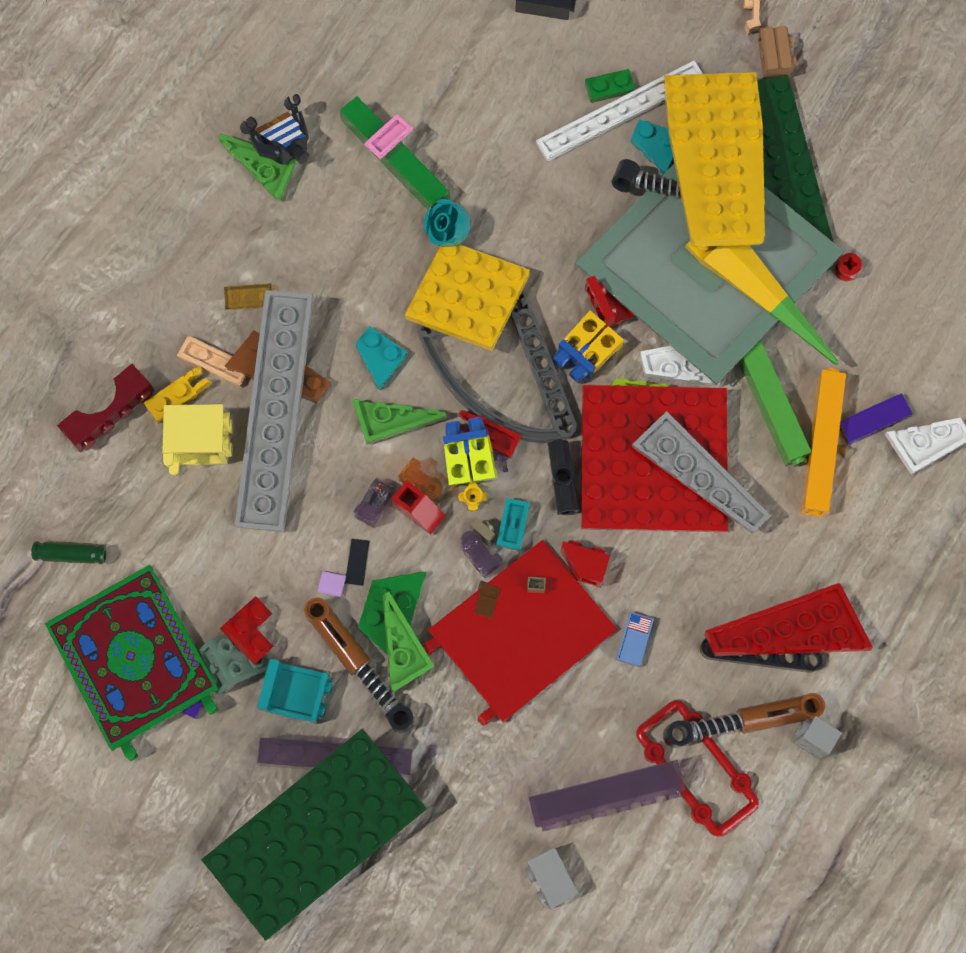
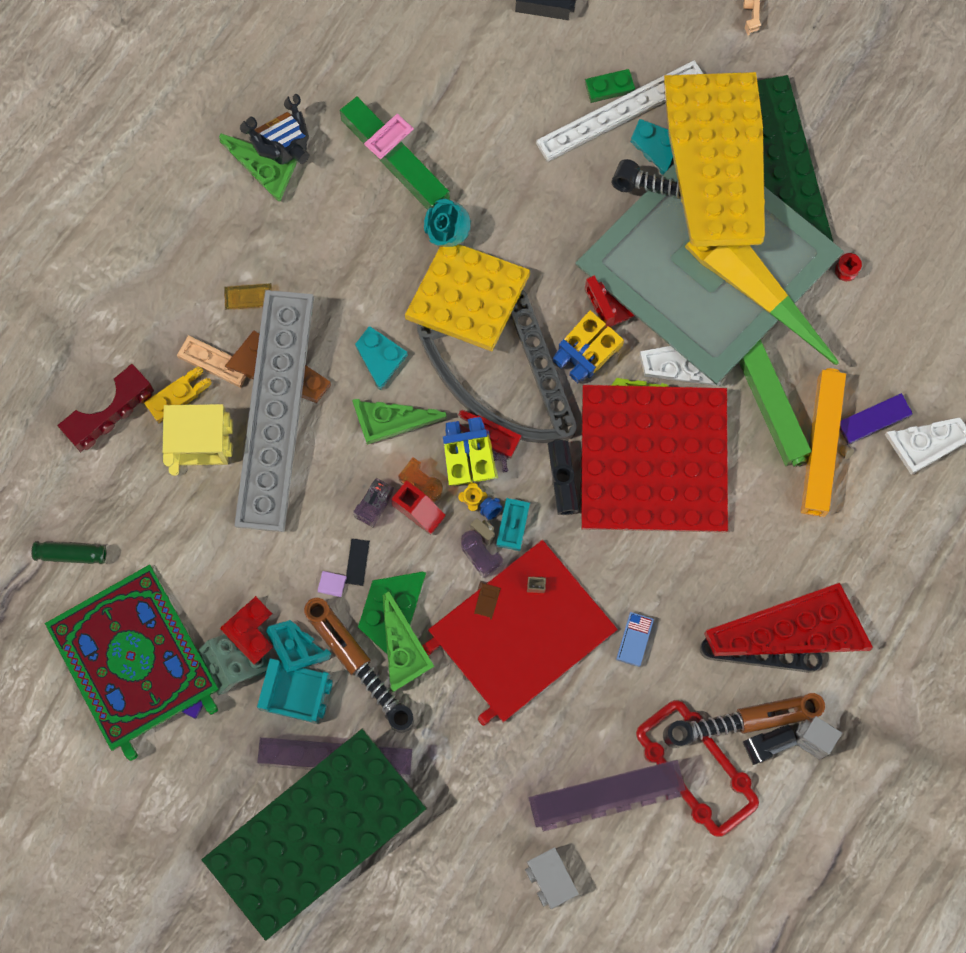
(294, 646): none -> teal wing
(491, 508): none -> blue plate
(585, 563): red slope -> none
(686, 460): light grey wing -> none
(766, 745): none -> black piece
(775, 52): medium nougat brick -> none

